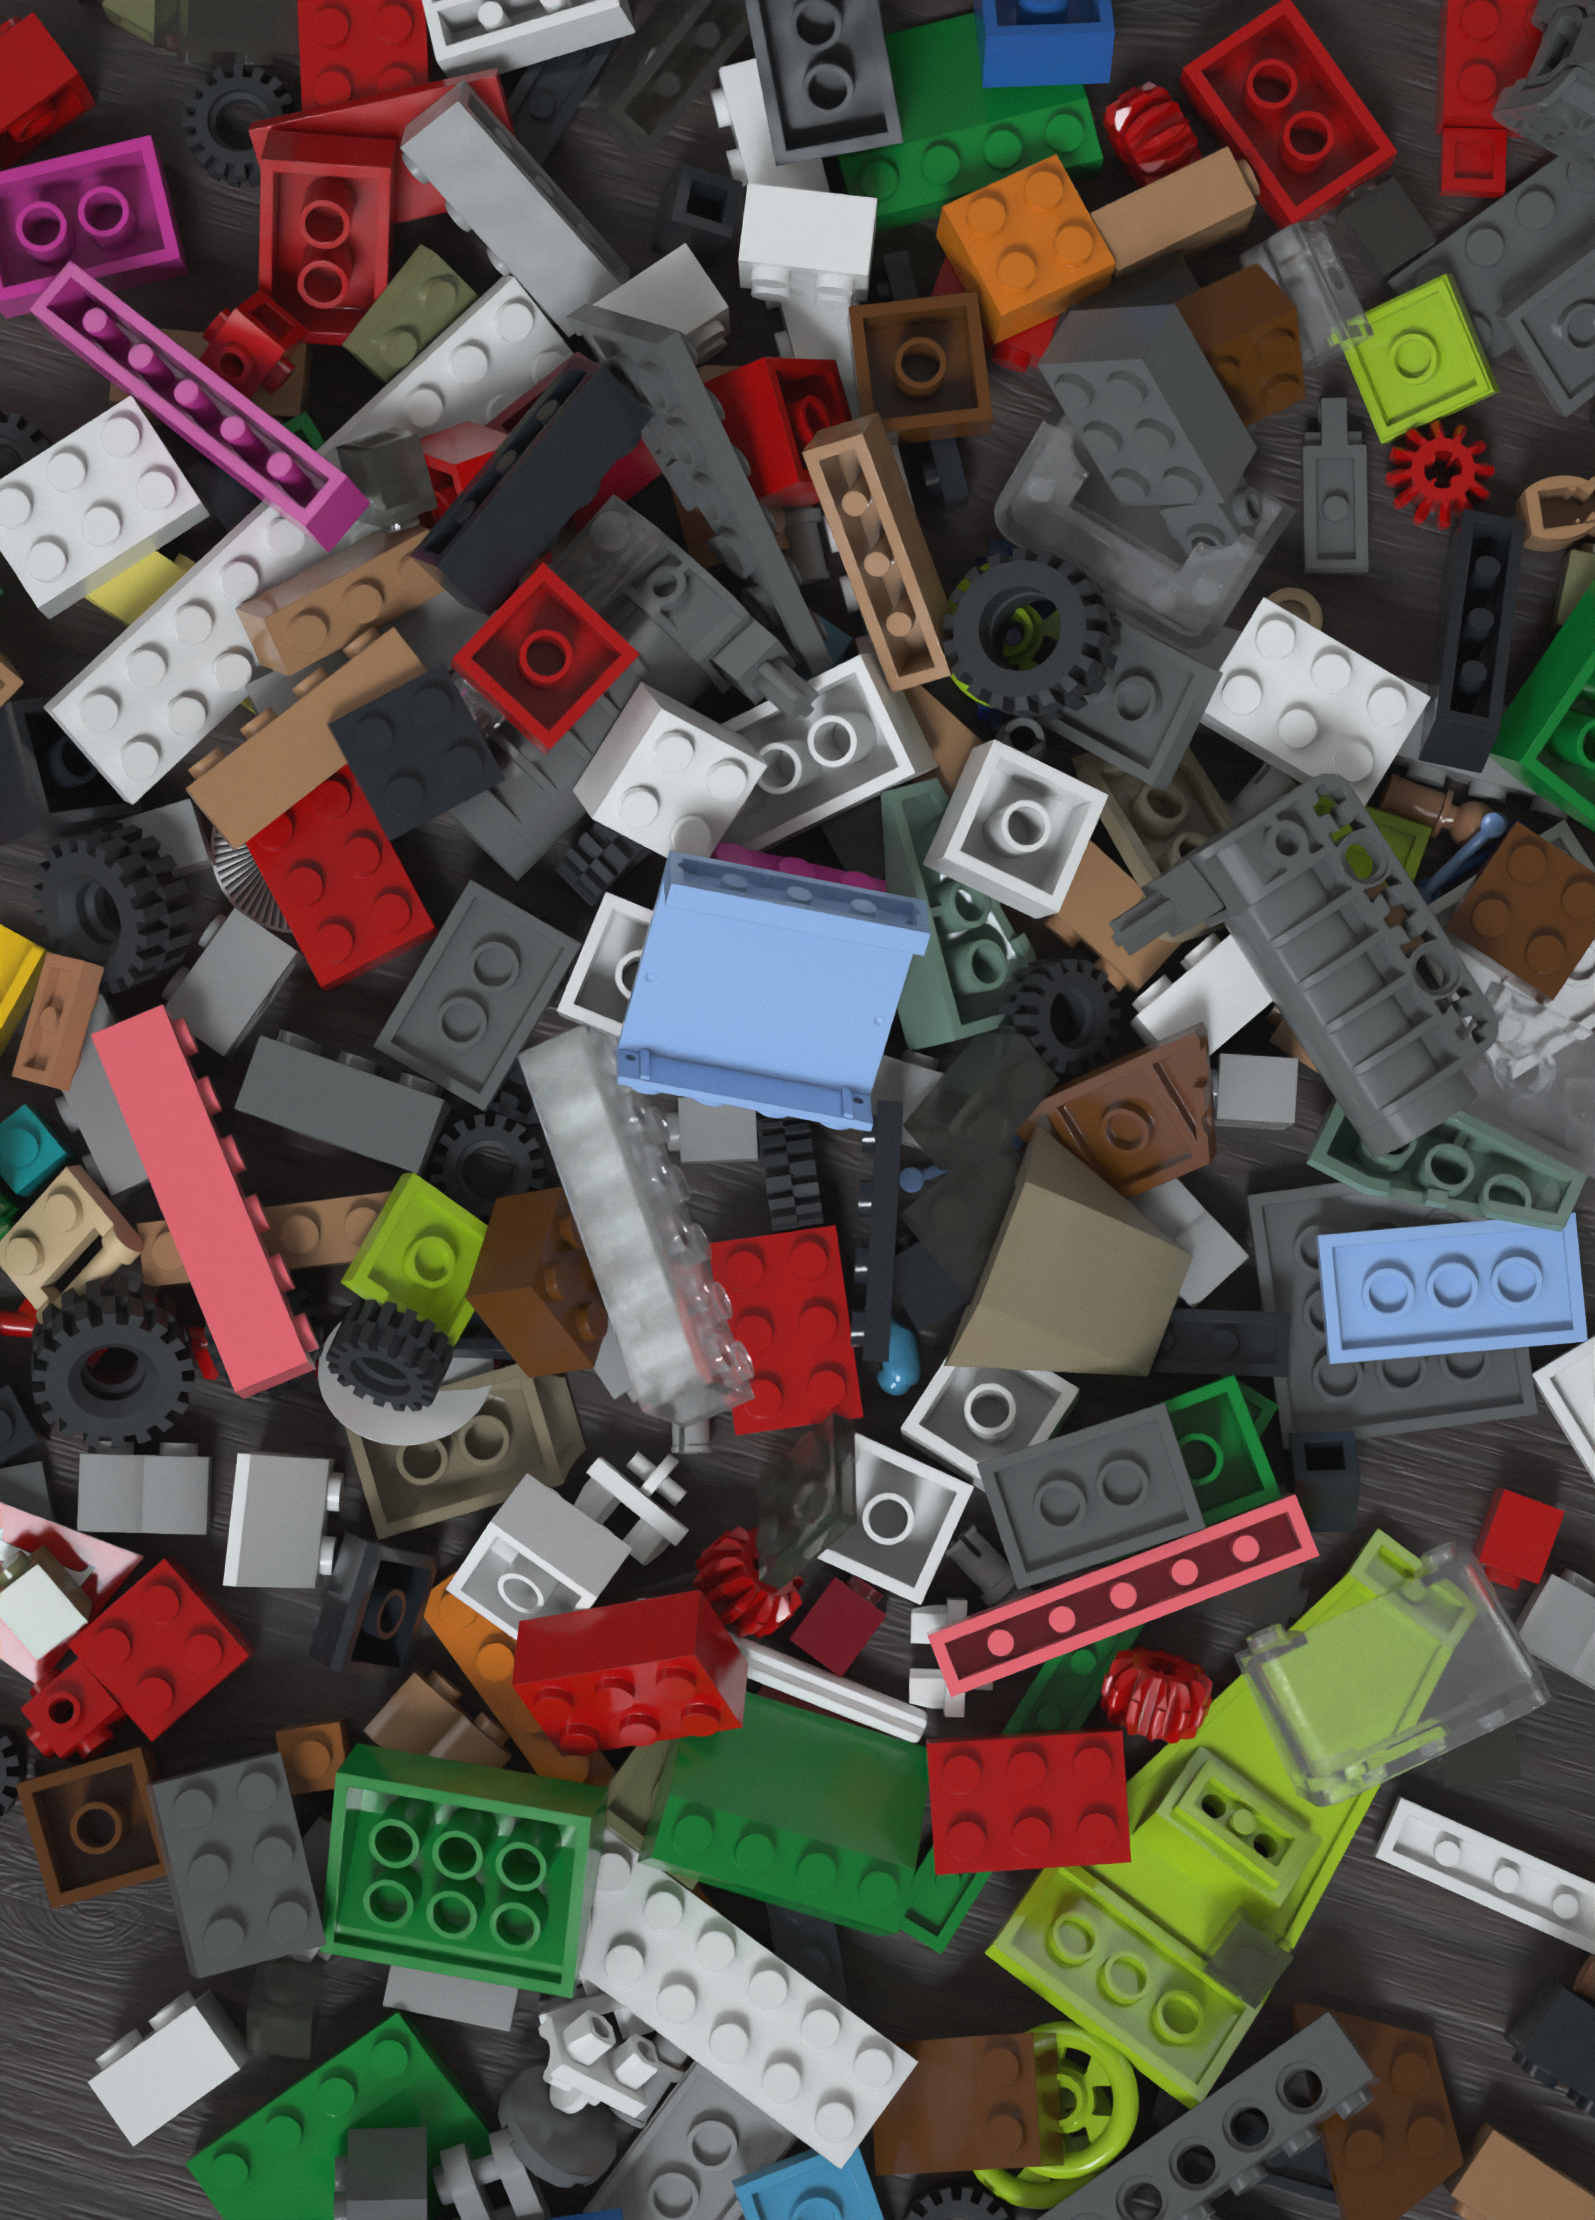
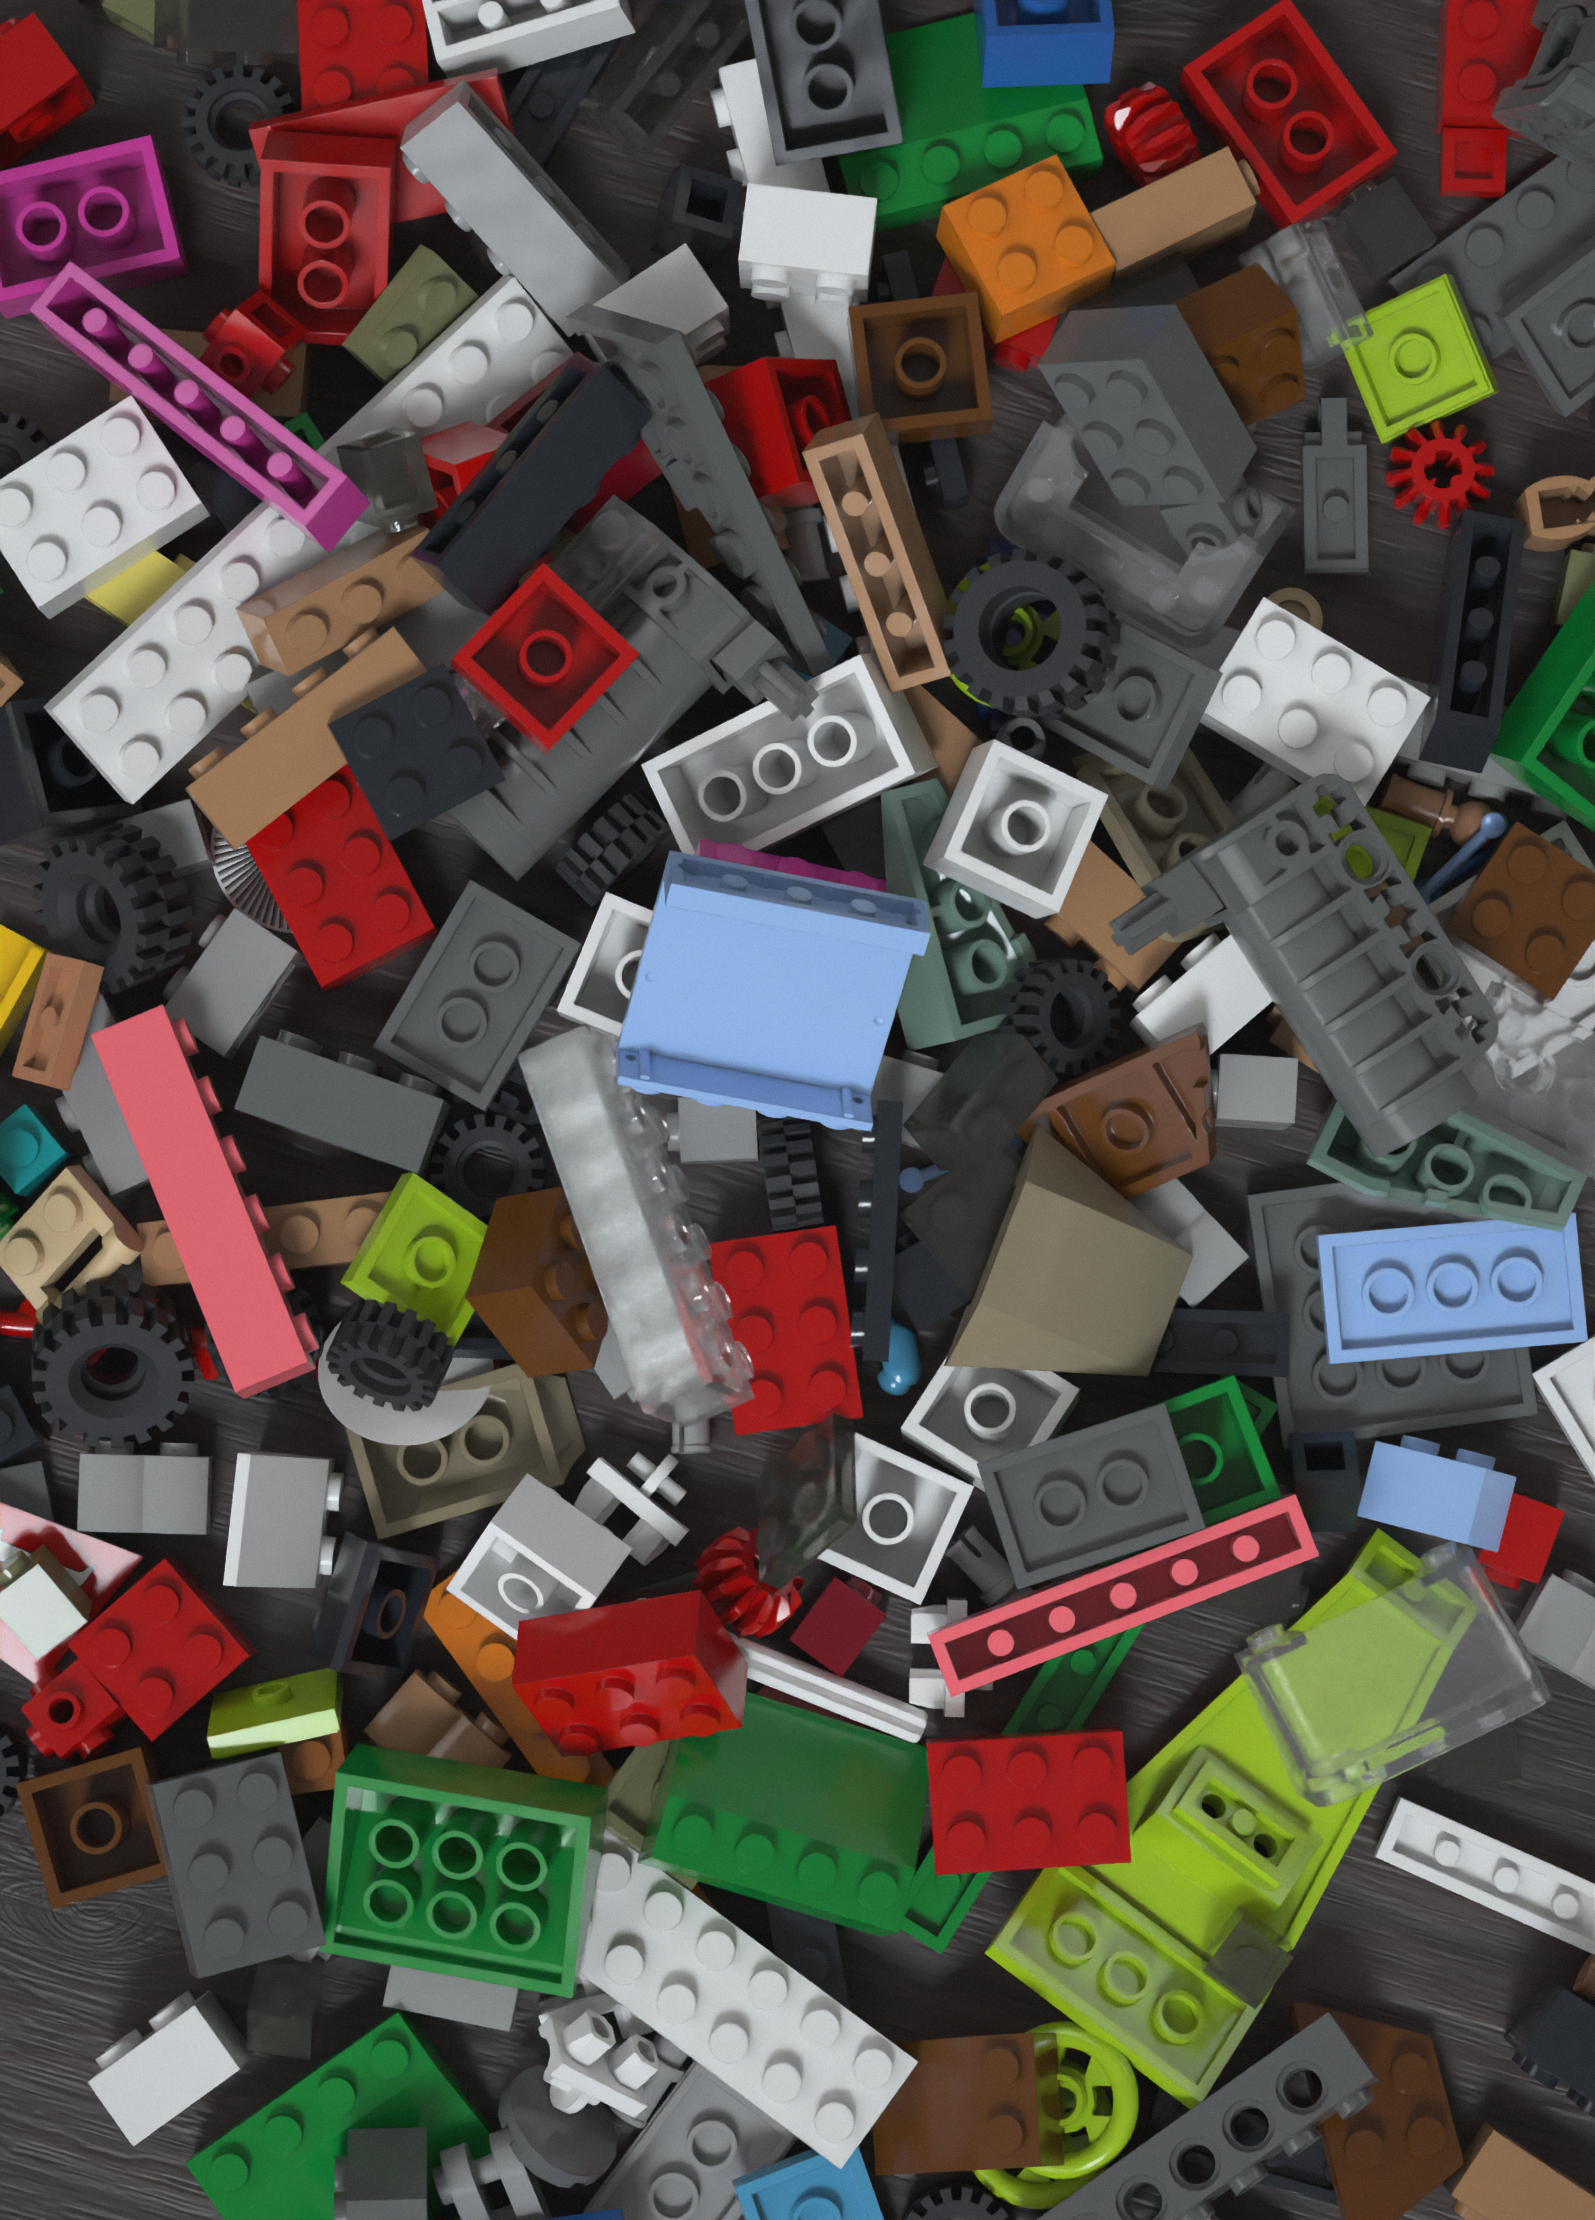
(275, 1713): none -> lime plate
(669, 776): white brick -> none
(1156, 1694): red gear -> none
(1436, 1494): none -> light blue brick

